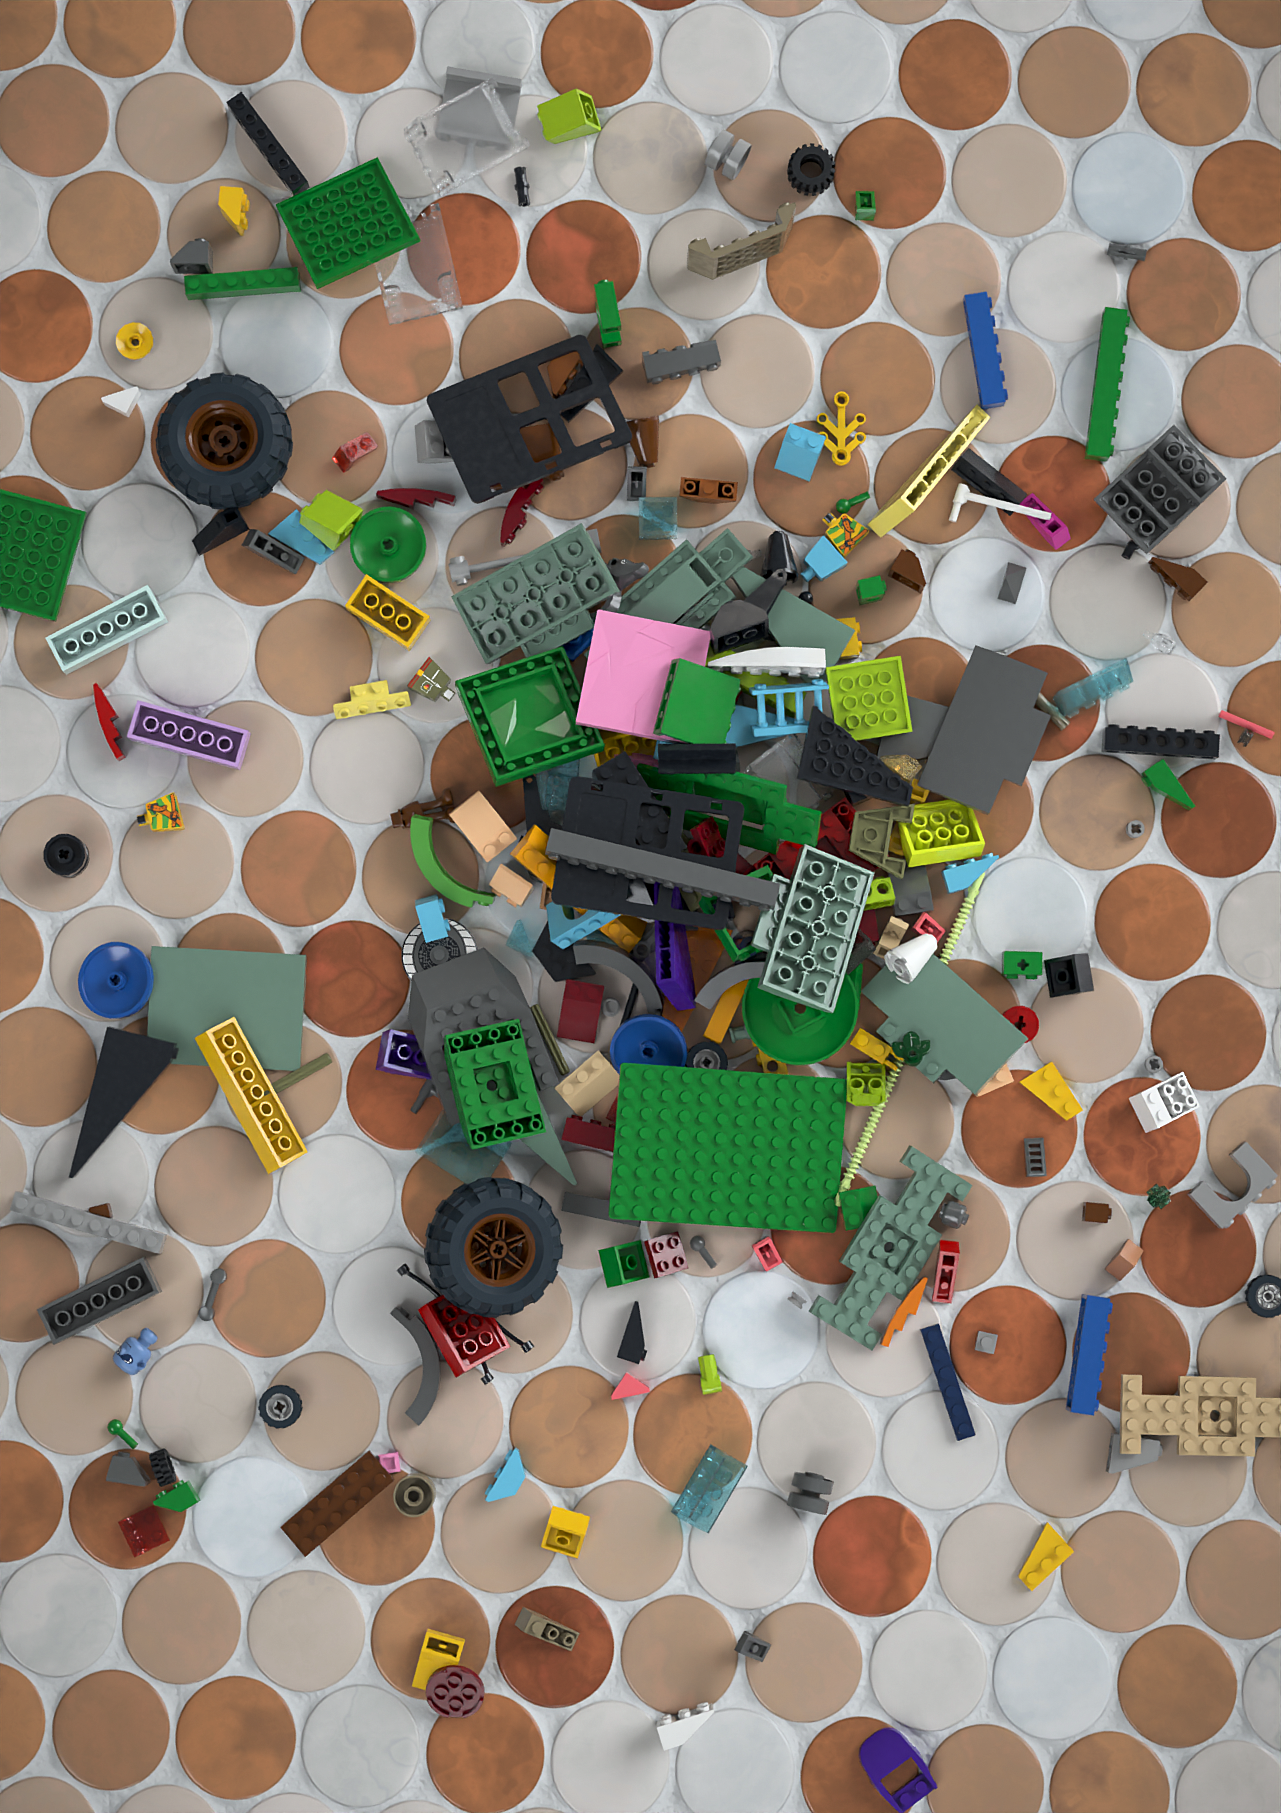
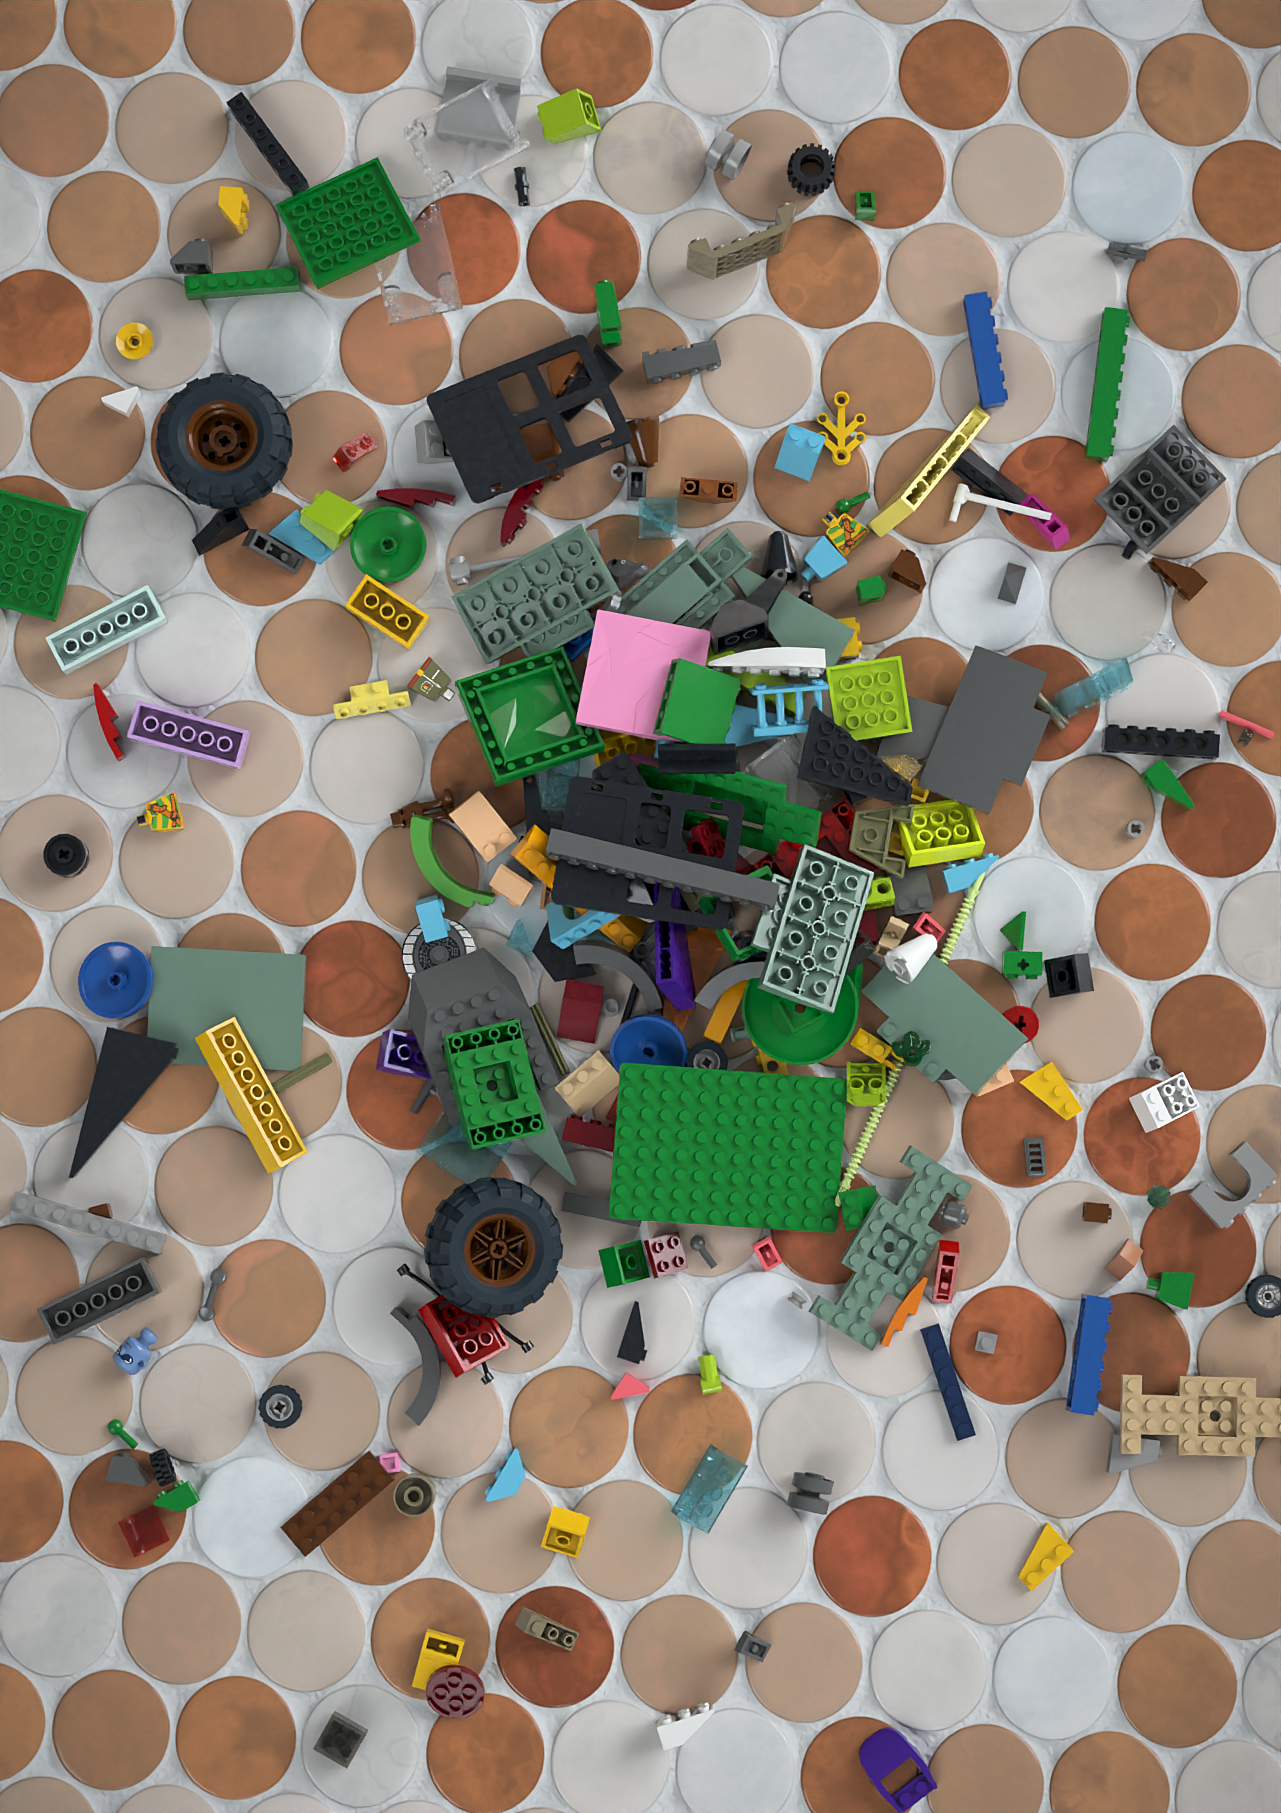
(340, 1739): none -> clear smoke brick
(614, 469): none -> light grey bush
(1015, 930): none -> green slope
(1172, 1287): none -> green torso

